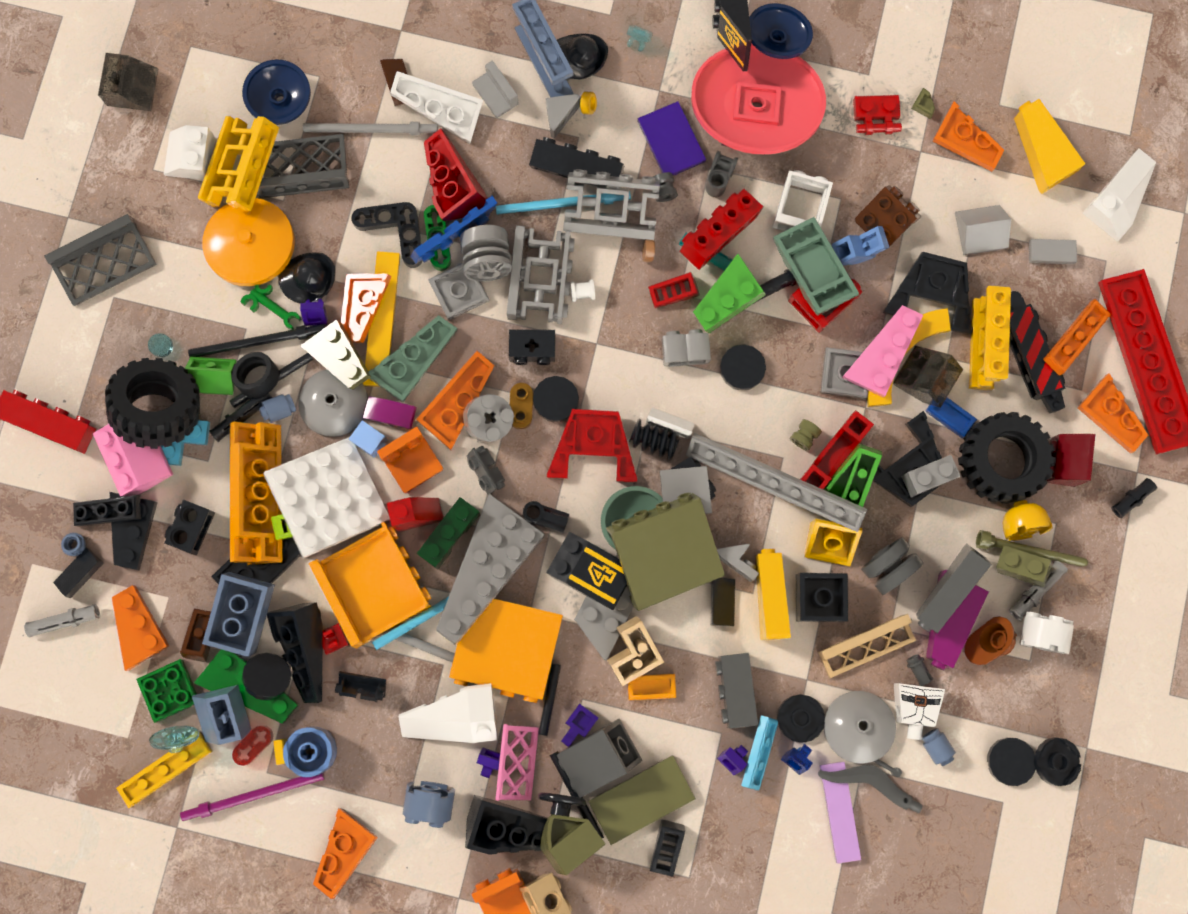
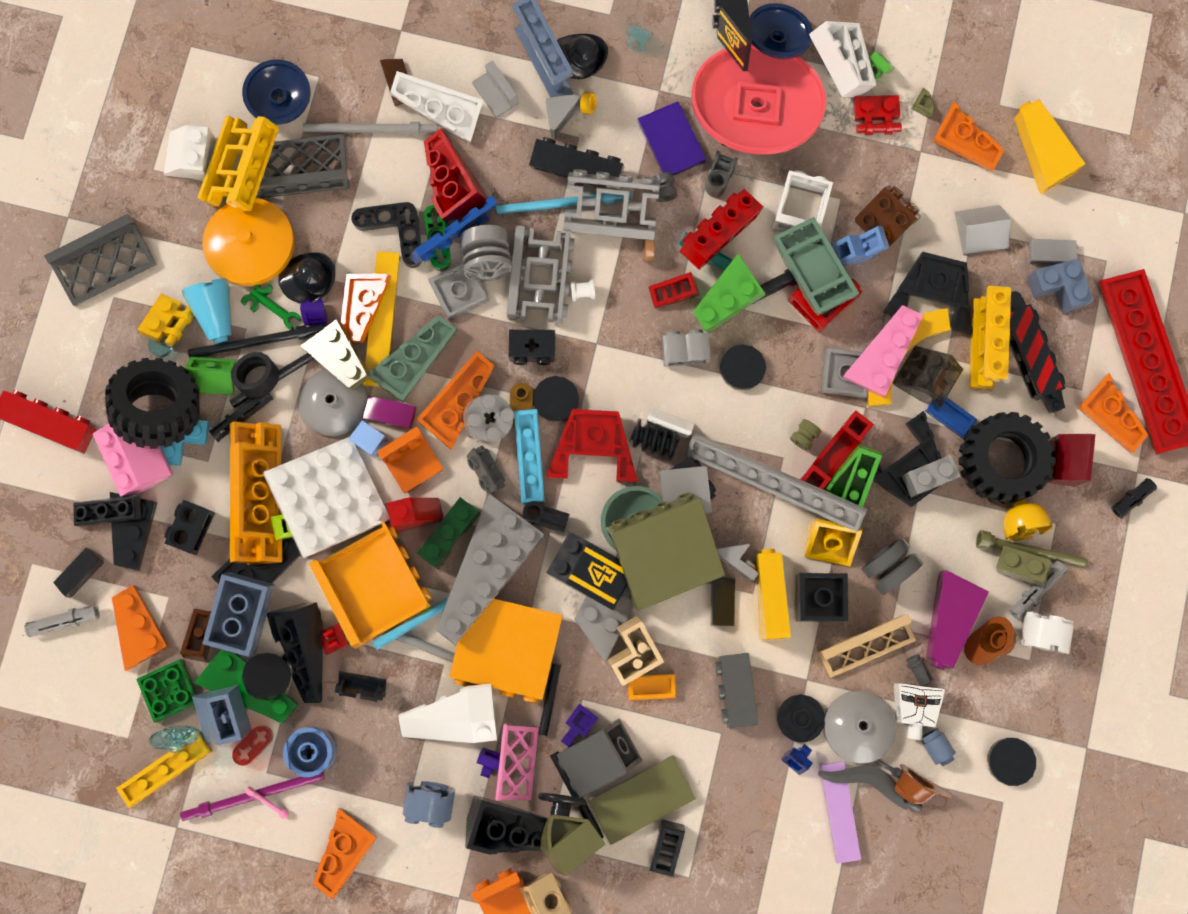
(67, 542): sand blue plate -> none
(127, 82): clear smoke slope -> none
(160, 318): none -> yellow plate
(211, 308): none -> medium azure cone
(277, 408): sand blue brick -> none
(278, 748): yellow tile -> none
(283, 813): none -> bright pink hinge
(529, 455): none -> medium azure tile
(733, 759): dark purple tile -> none
(759, 753): medium azure tile -> none
(845, 56): none -> white wedge
(881, 64): none -> bright green tile
(916, 788): none -> dark orange piece
(952, 588): dark grey slope -> none
(1057, 761): black tile -> none
(1064, 280): none -> sand blue brick
(1077, 337): orange tile -> none
(1120, 199): white wedge -> none

